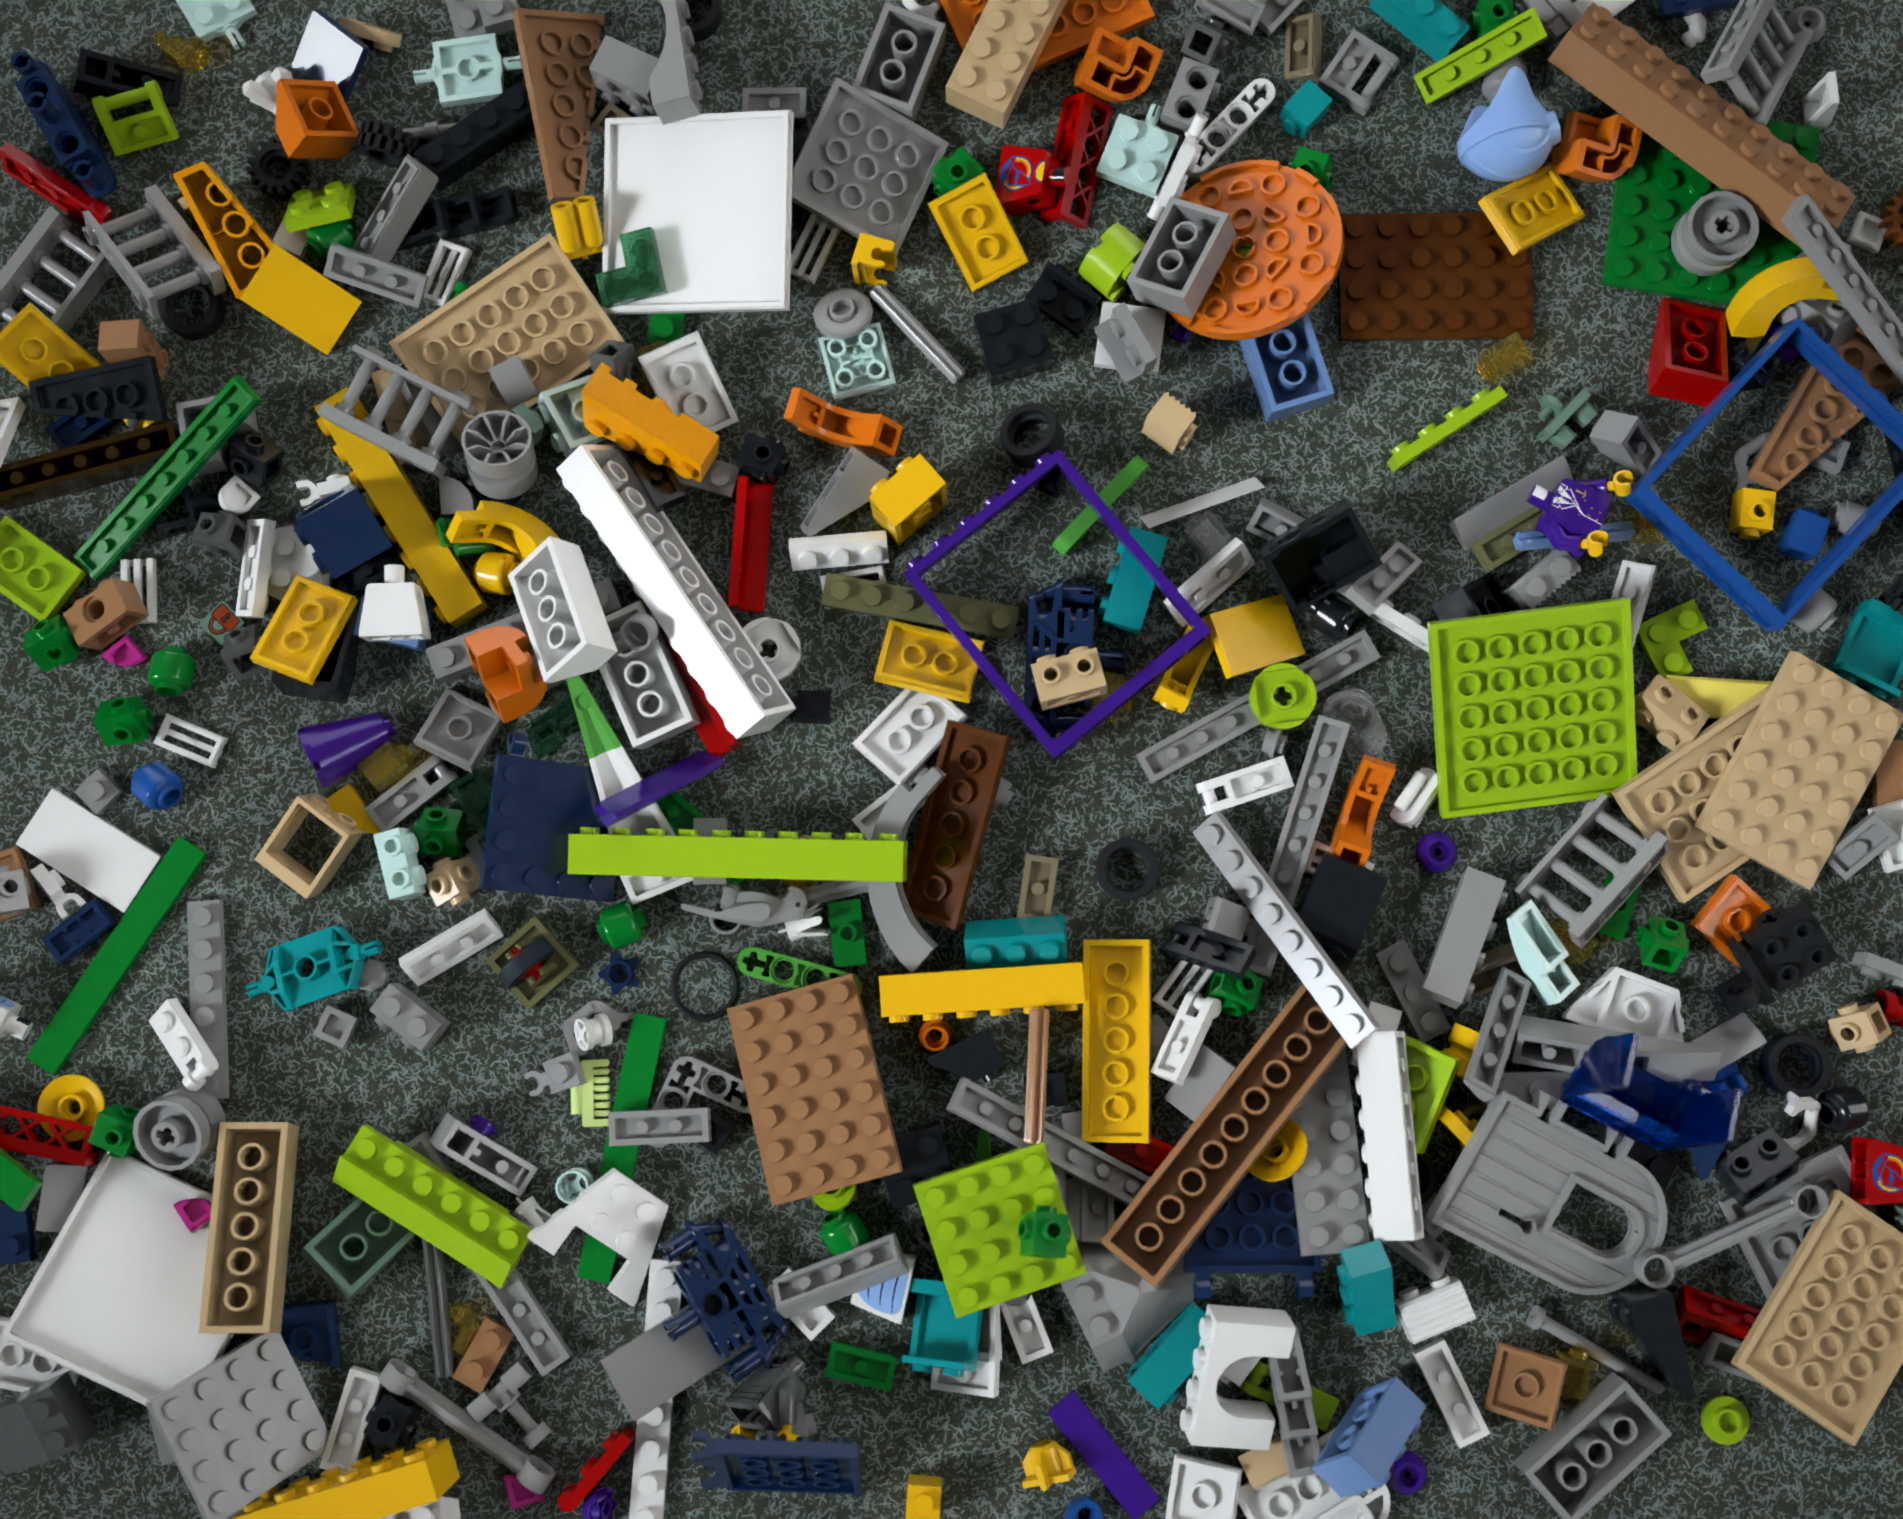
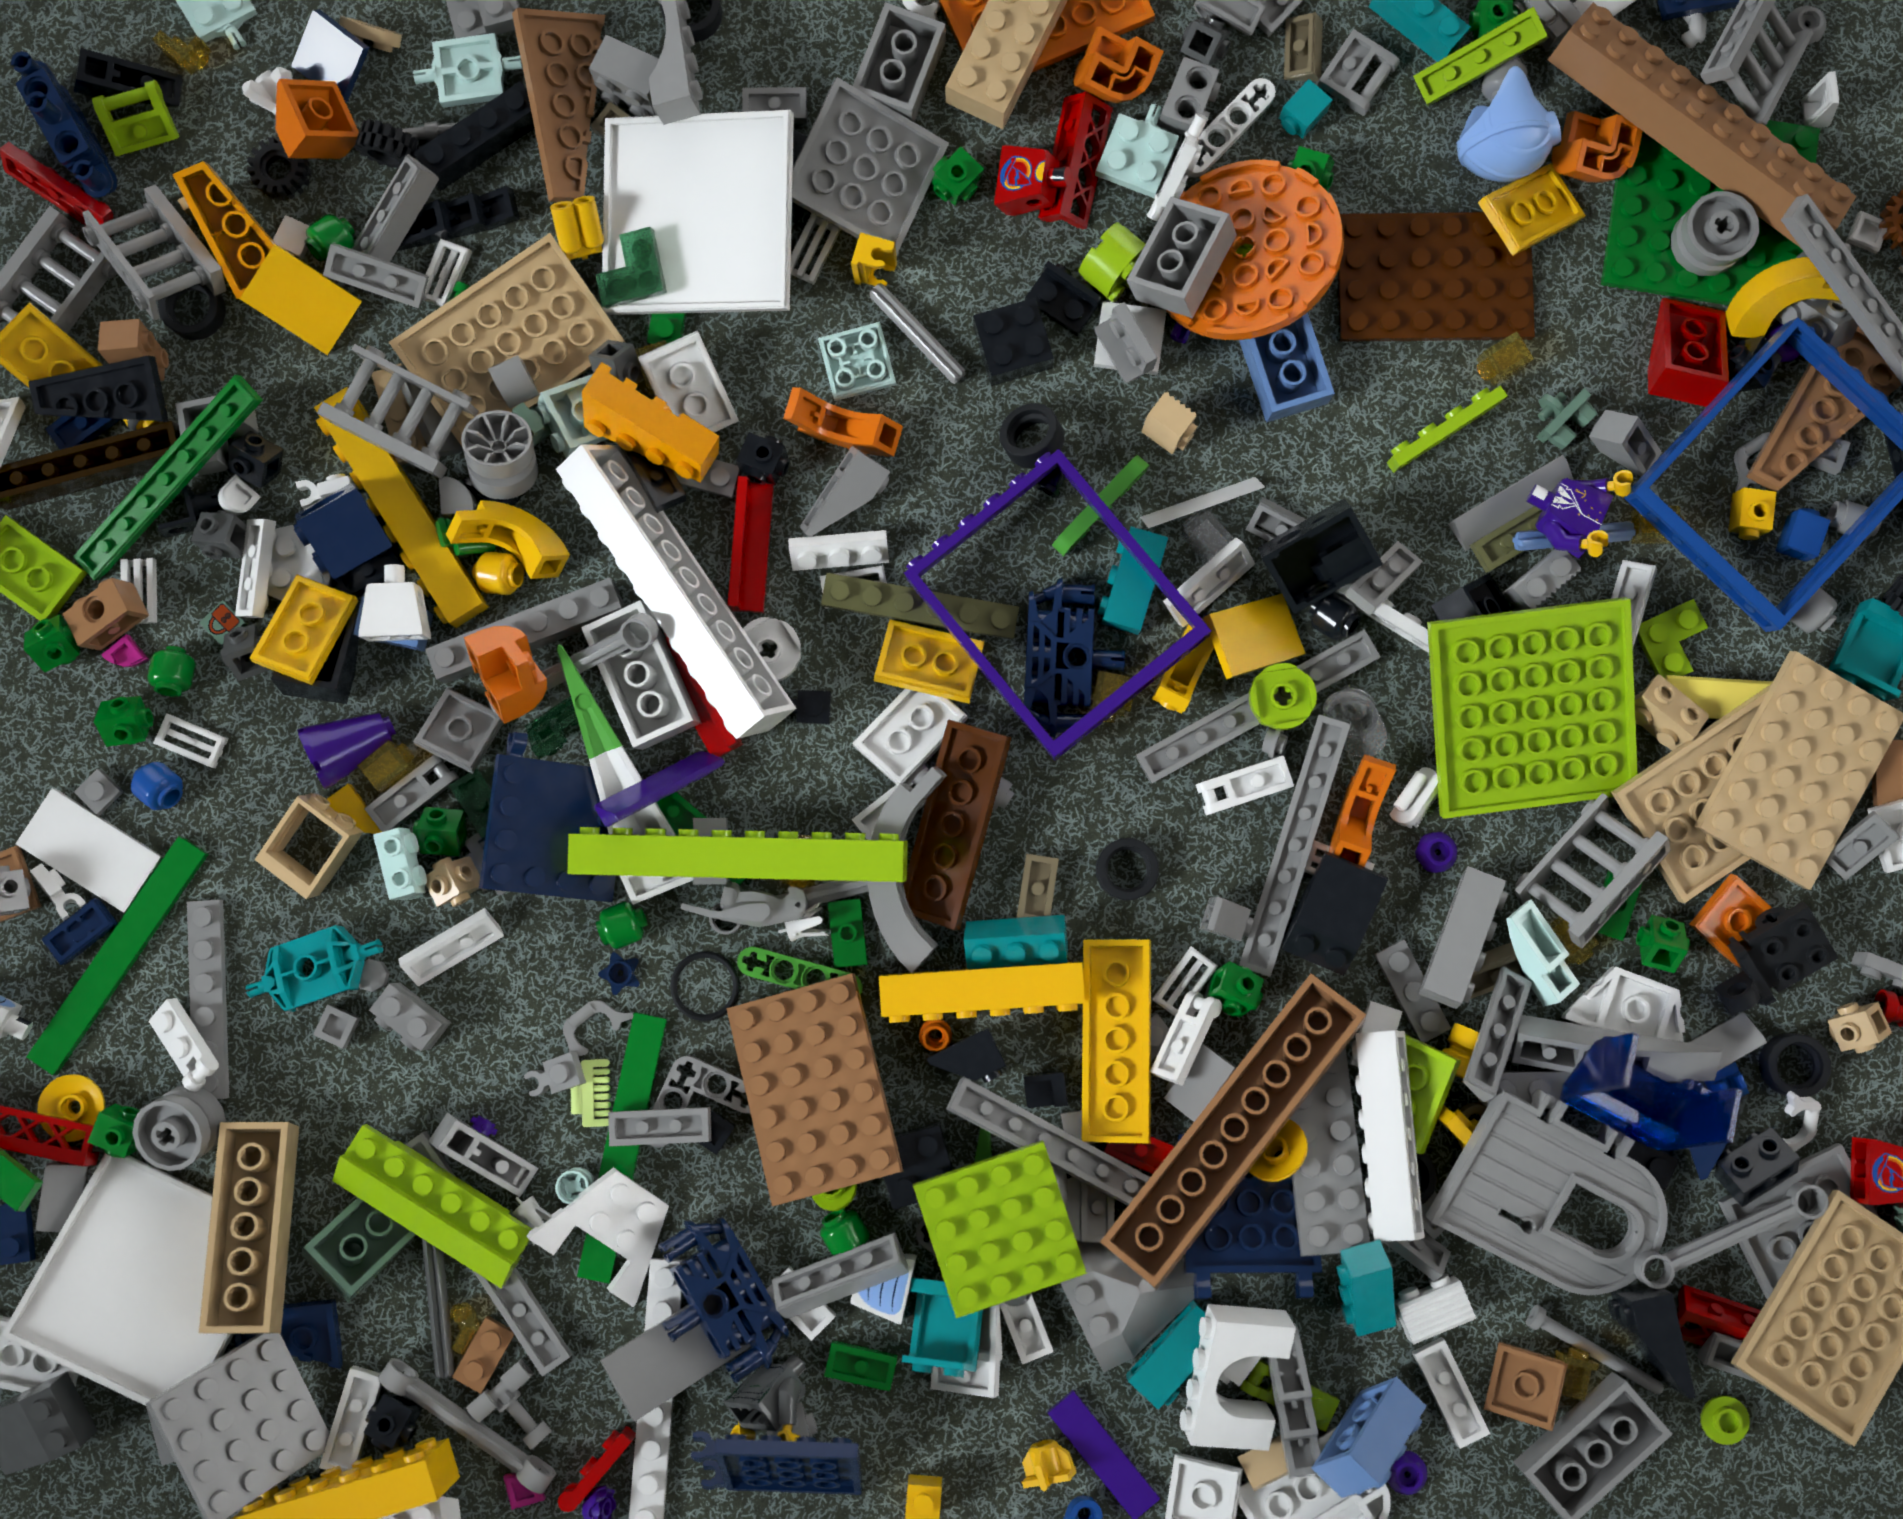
(194, 1213): dark pink tile -> none
(320, 207): lime plate -> none
(532, 963): olive plate -> none
(562, 611): white slope -> none
(593, 1031): white wheel -> none
(843, 313): light grey wheel -> none
(908, 498): yellow brick -> none
(978, 232): yellow tile -> none
(1036, 1075): medium nougat axle -> none
(1044, 1233): green brick -> none
(1068, 677): tan brick -> none
(1209, 950): black plate -> none
(1286, 930): light grey plate -> none
(1843, 1109): black head -> none

